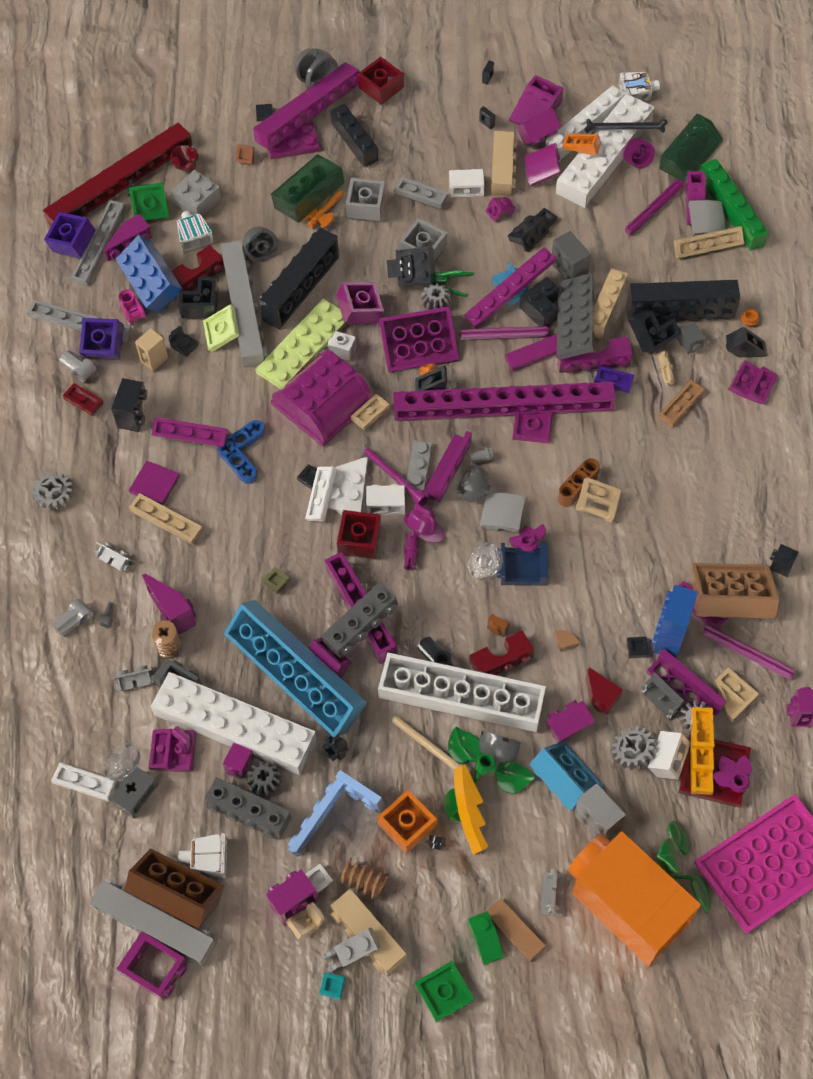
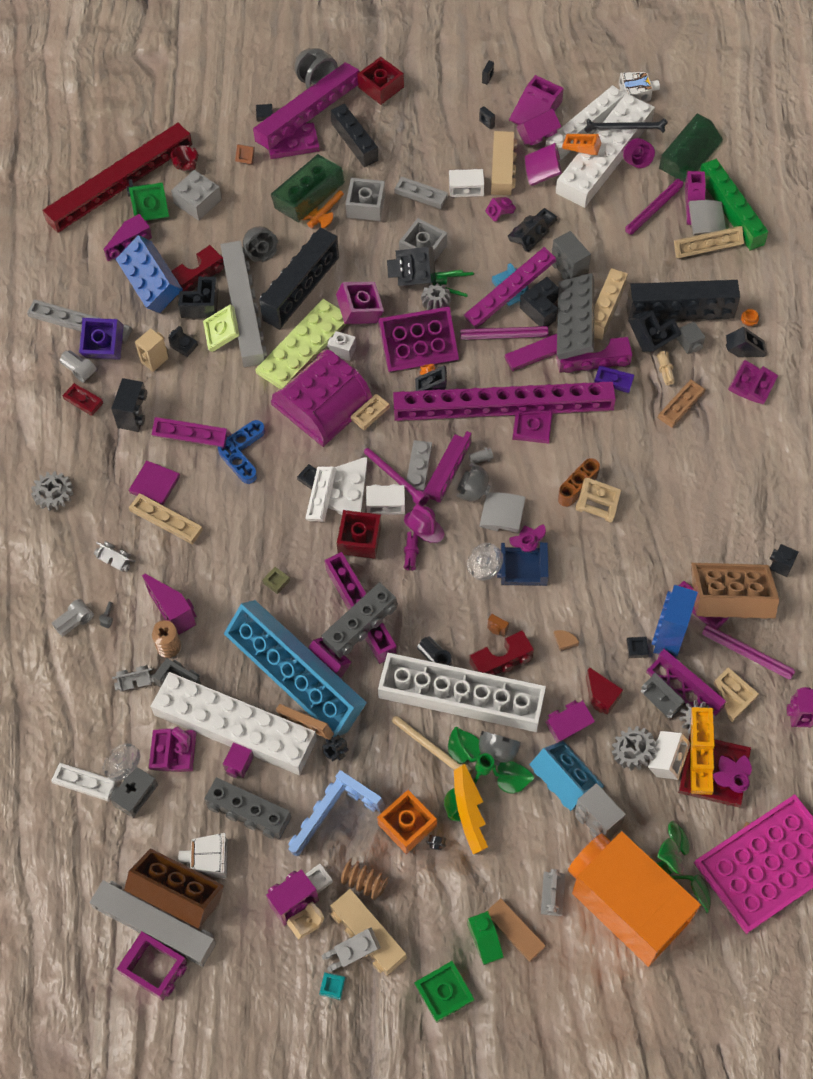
(69, 234): dark purple brick -> none
(101, 237): light grey tile -> none
(131, 308): dark pink piece -> none
(193, 232): white torso -> none
(256, 775): dark grey gear -> none
(321, 728): none -> medium nougat tile

